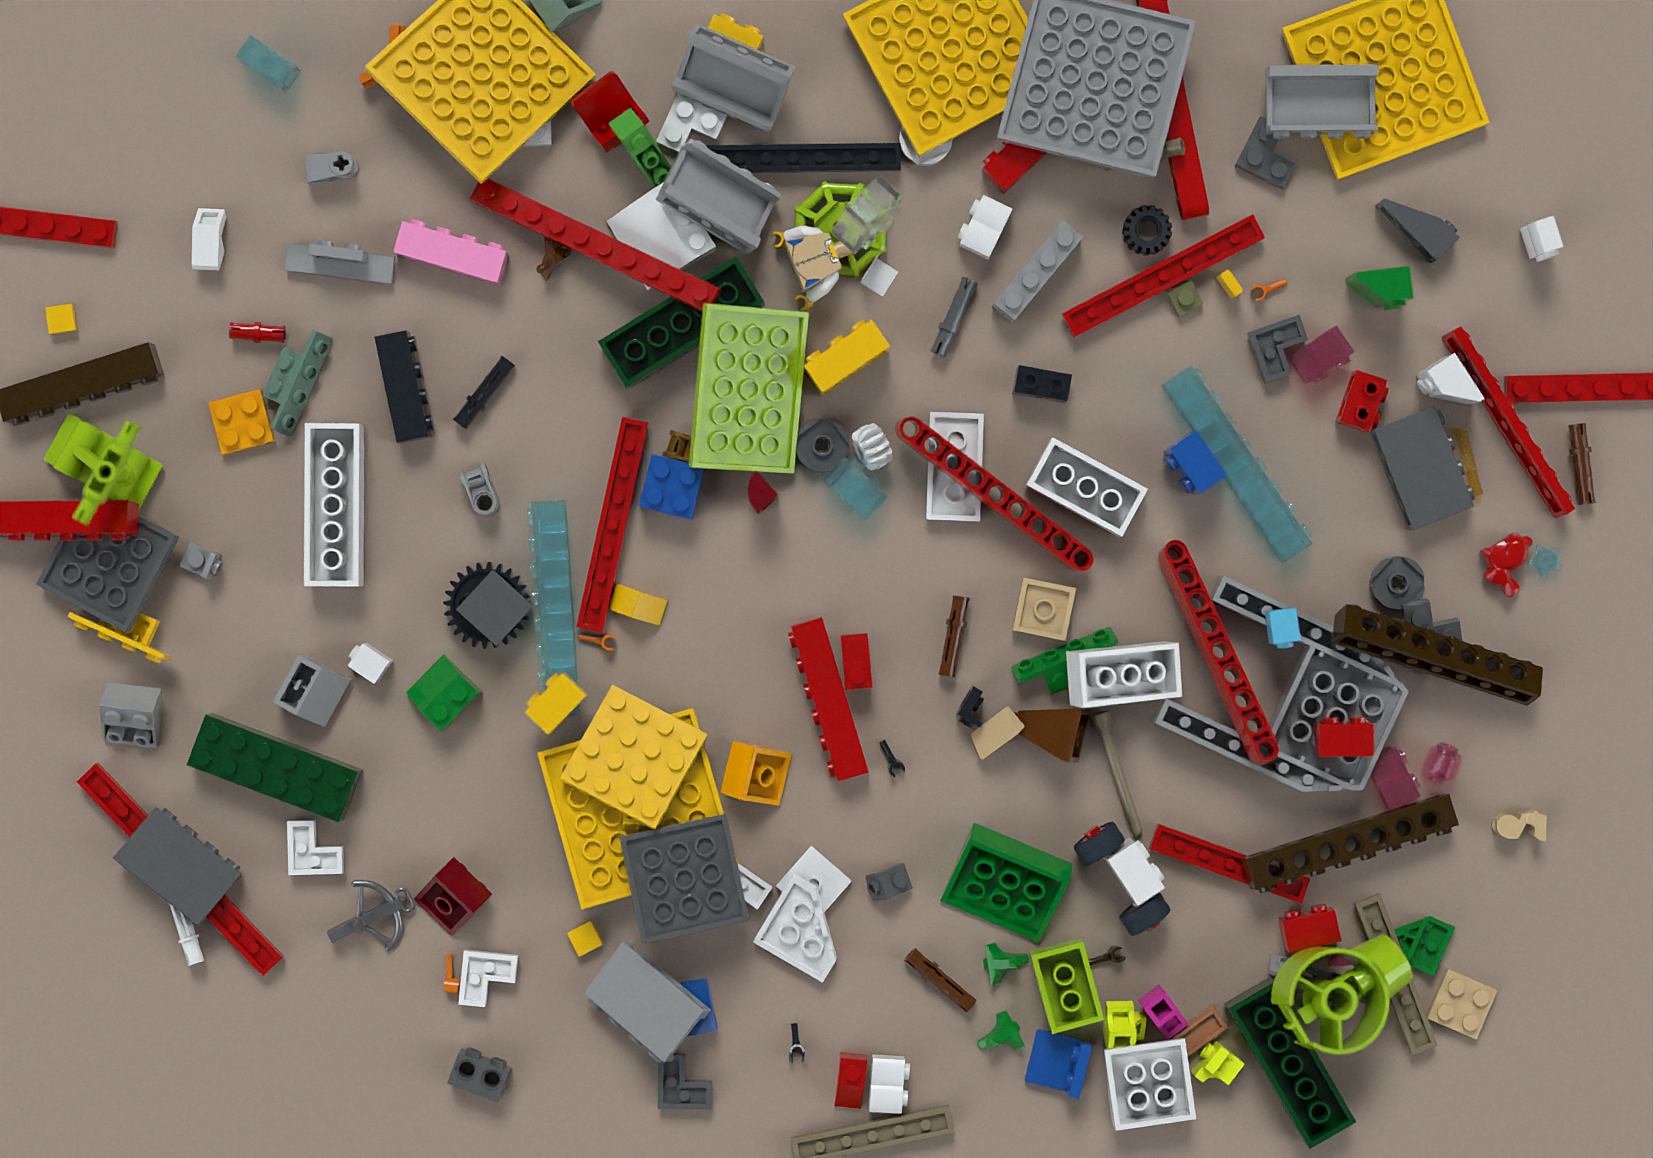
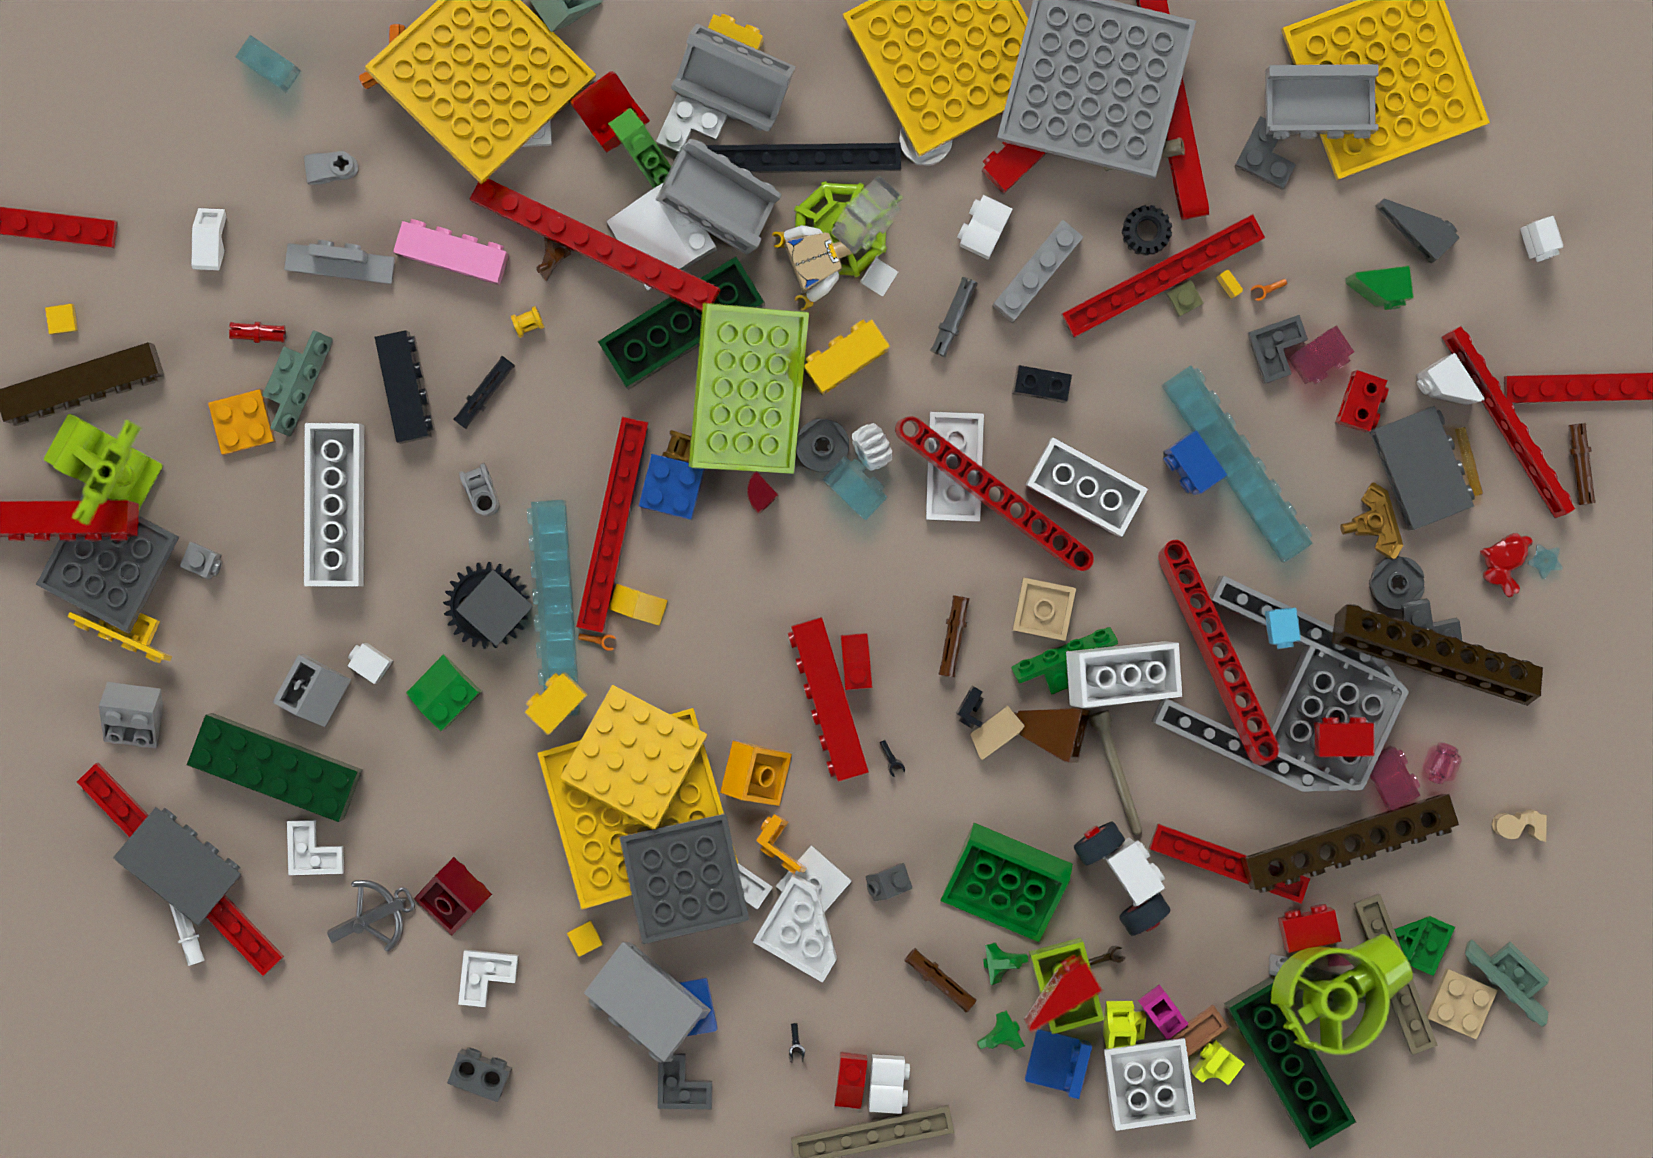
(450, 984): orange hand -> none
(527, 321): none -> yellow bush
(770, 832): none -> light orange bracket
(1066, 989): none -> red slope
(1377, 522): none -> pearl gold piece
(1514, 975): none -> sand green bracket

